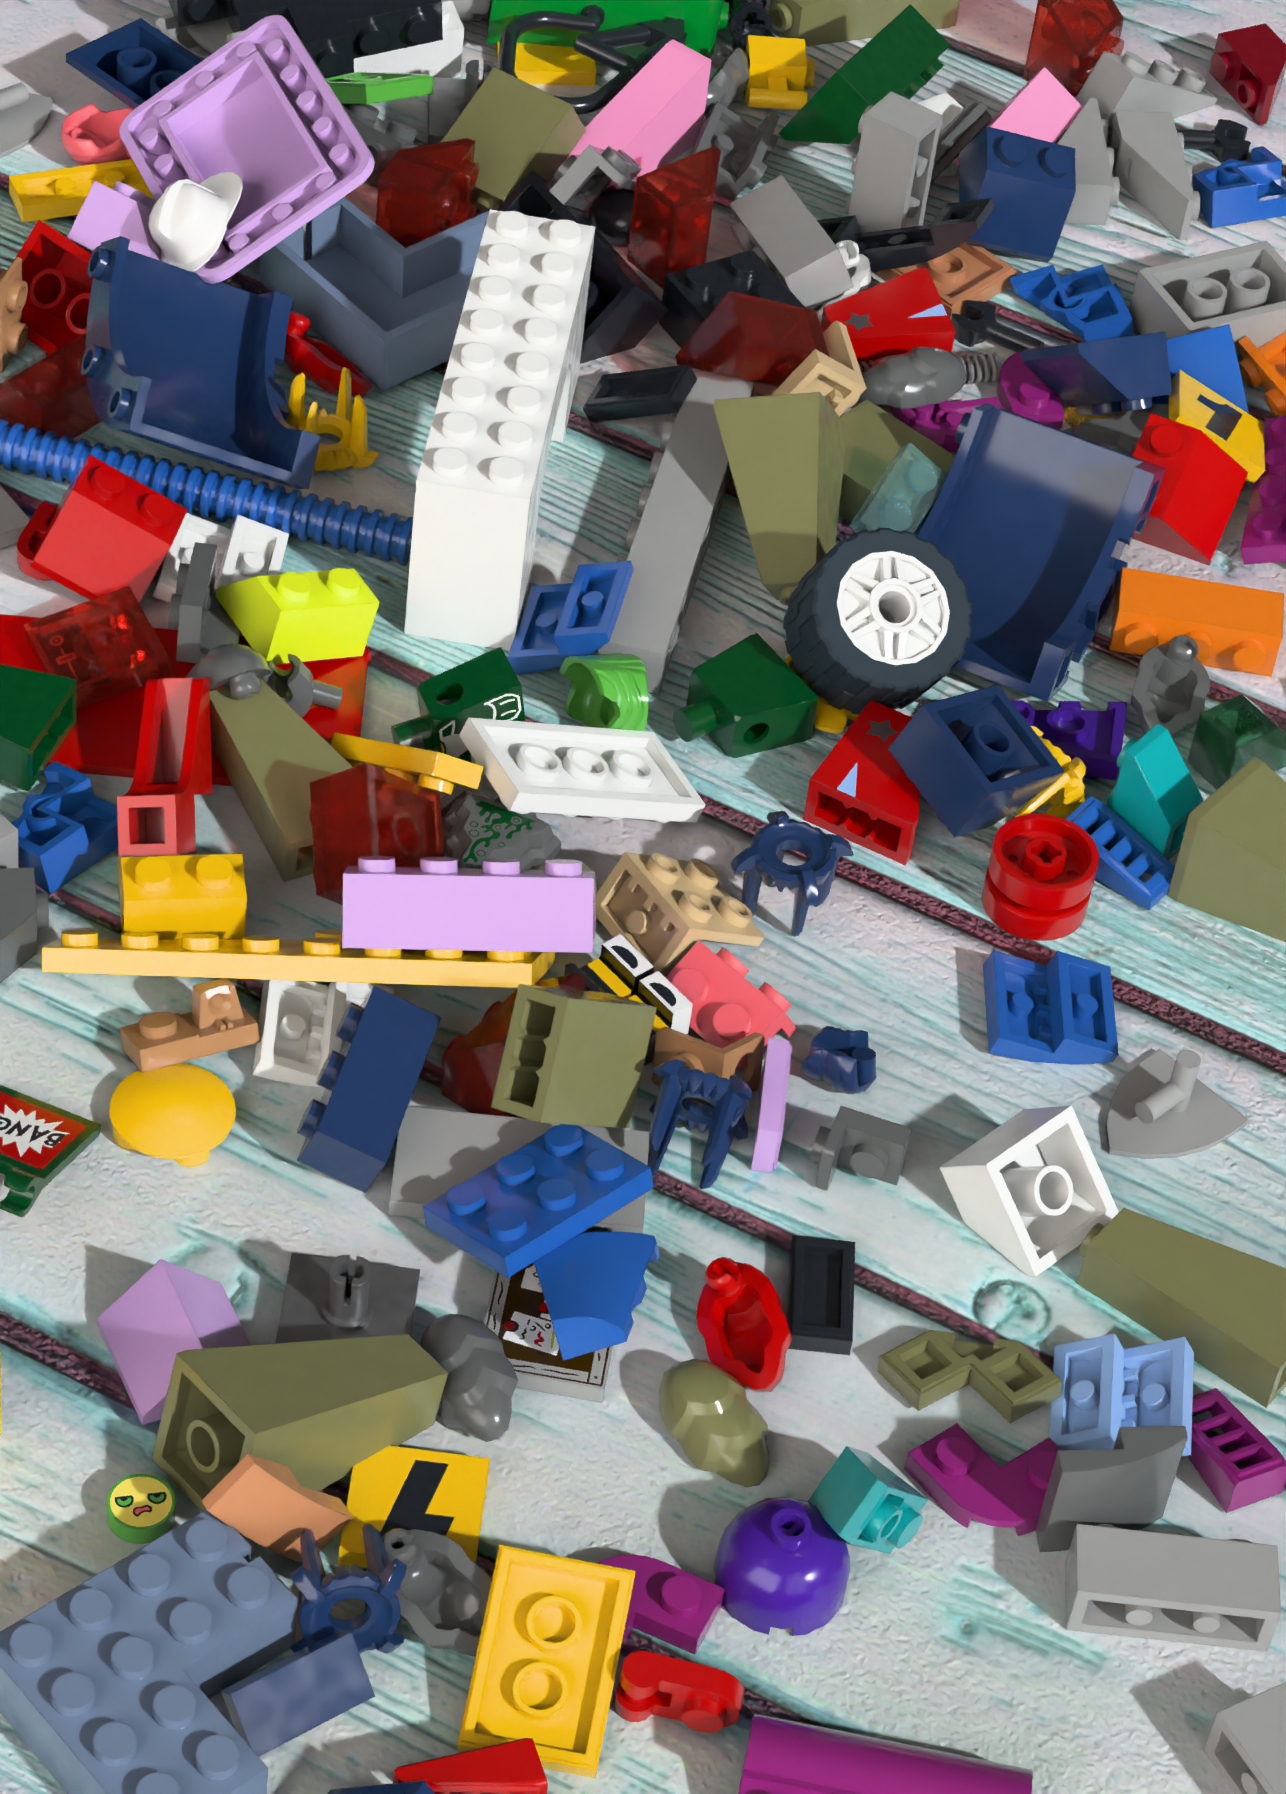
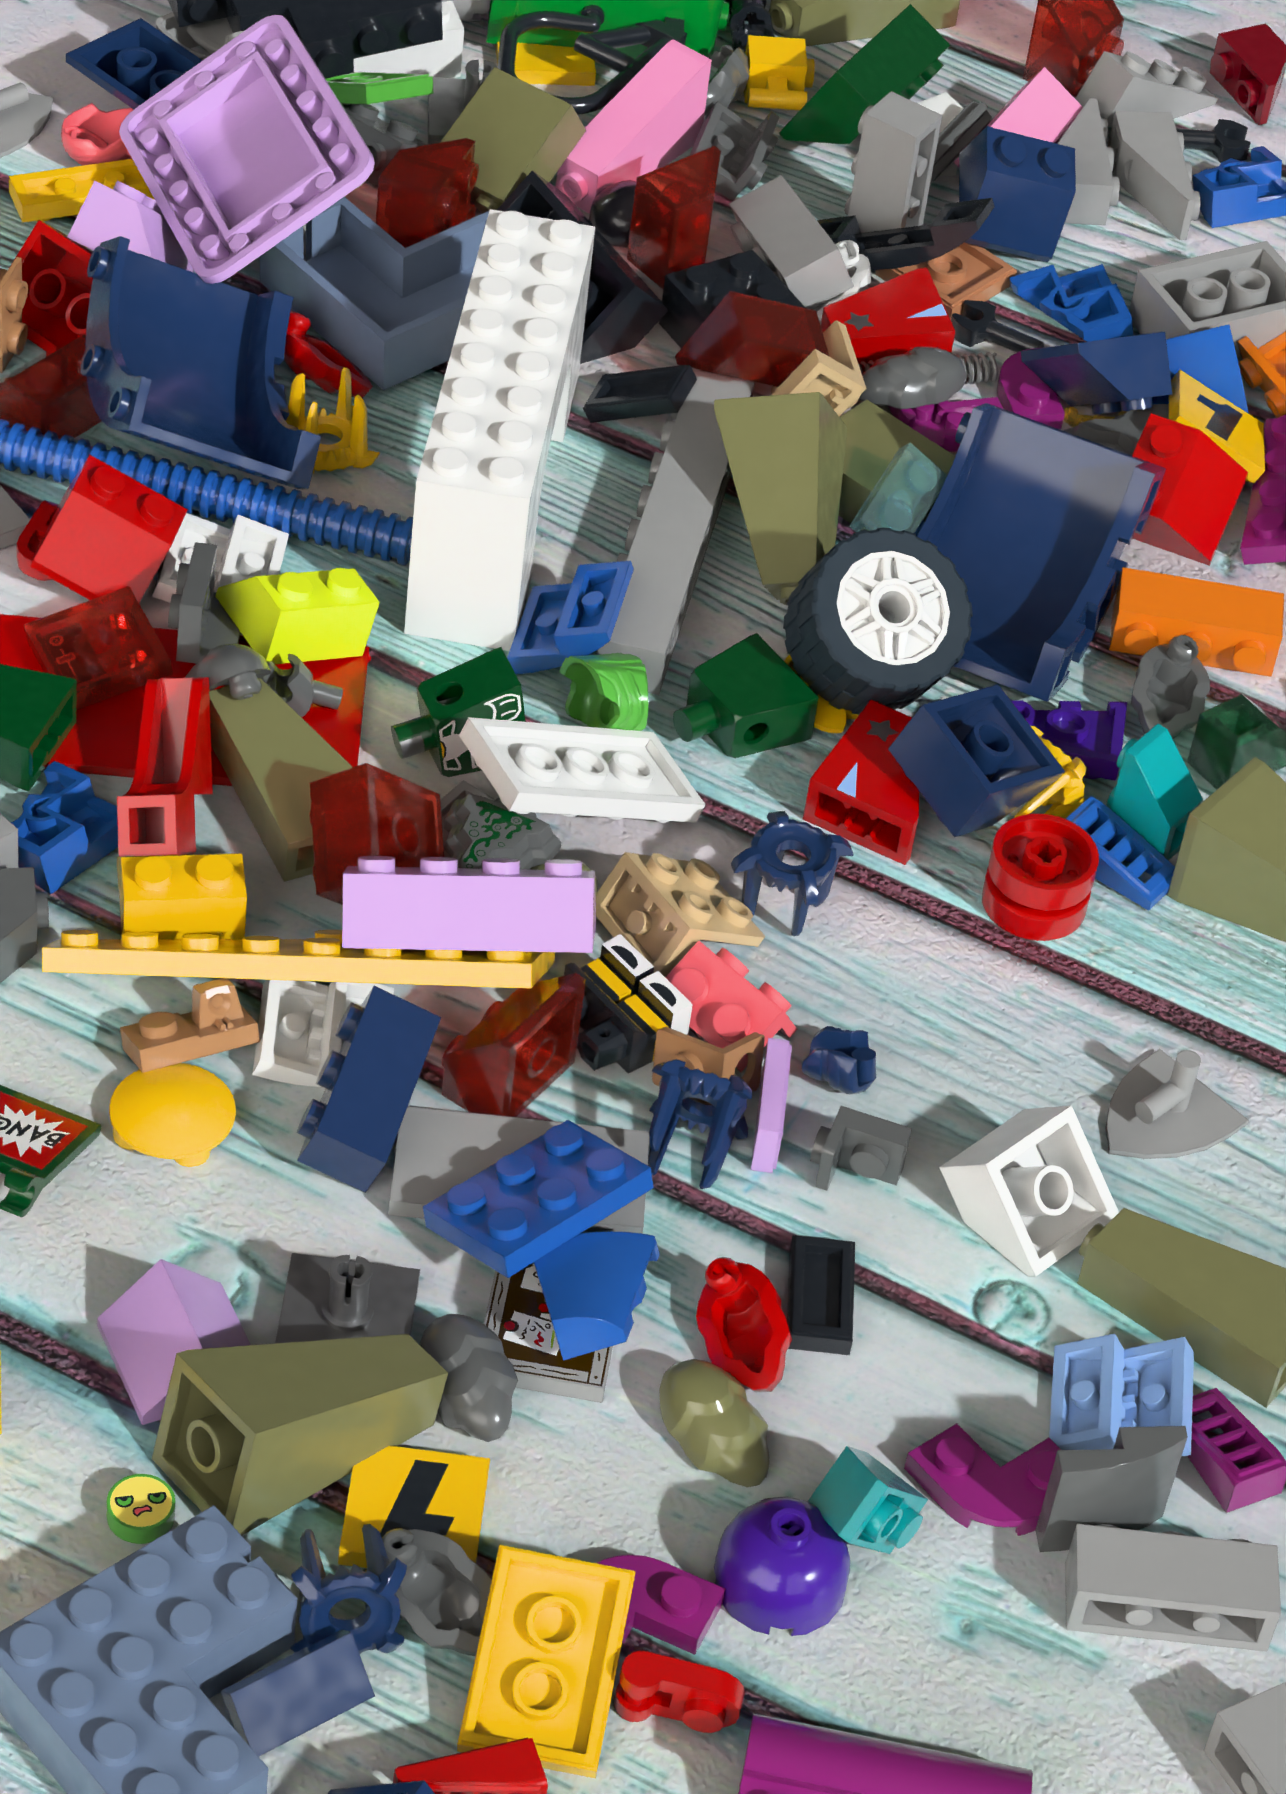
(193, 219): white piece -> none
(273, 1508): nougat slope -> none
(434, 769): yellow plate -> none
(573, 1057): olive brick -> none
(586, 177): dark grey bracket -> none
(1001, 1373): olive tile -> none
(1051, 1010): blue slope -> none

